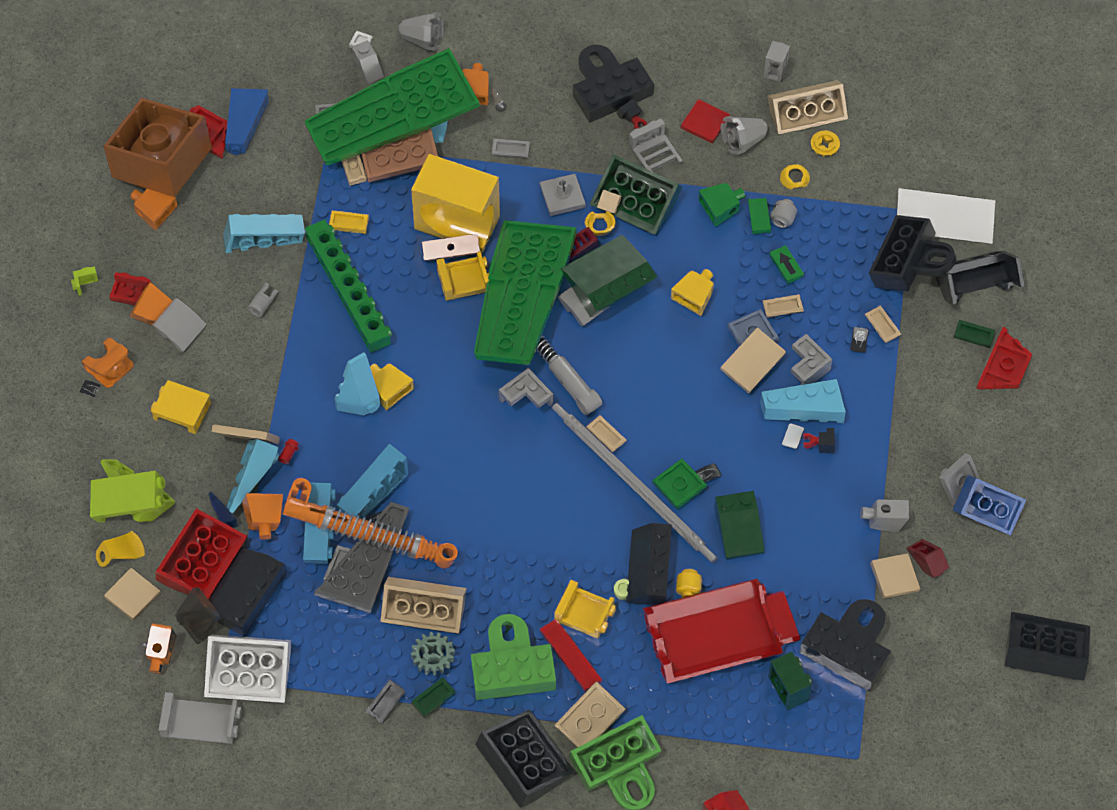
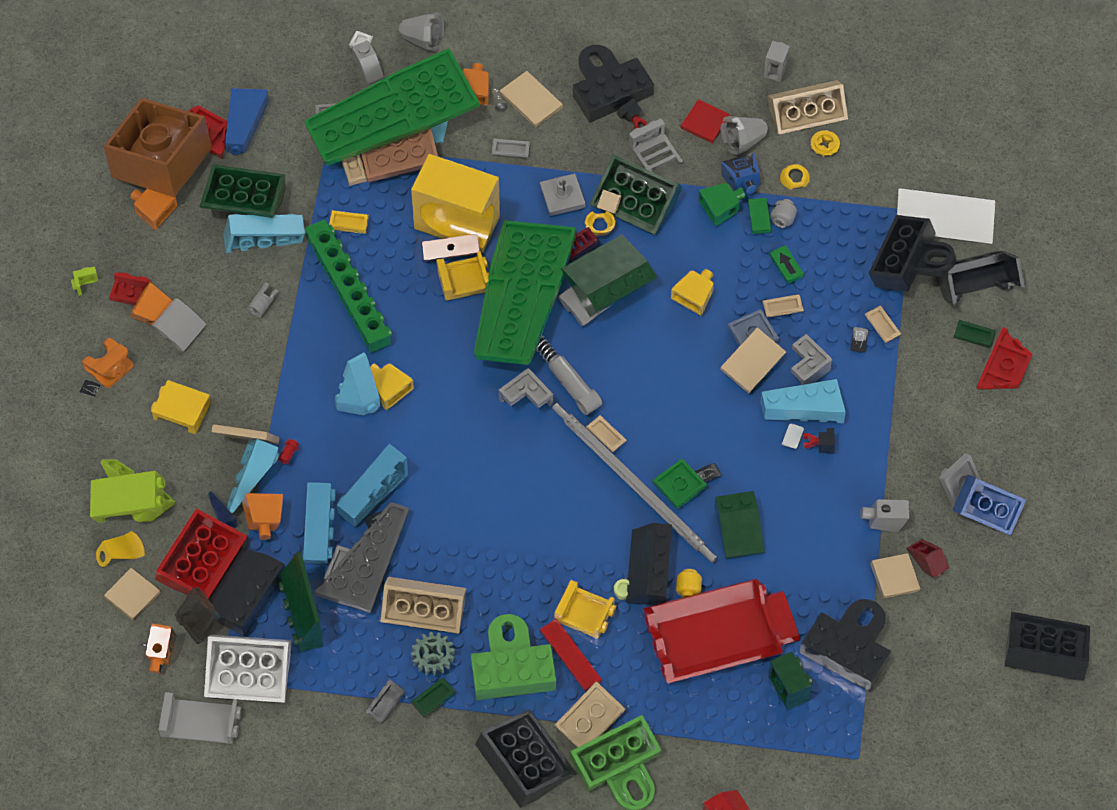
(244, 191): none -> dark green slope
(301, 605): none -> dark green slope
(359, 528): orange piece -> none
(531, 99): none -> tan tile
(742, 173): none -> blue torso

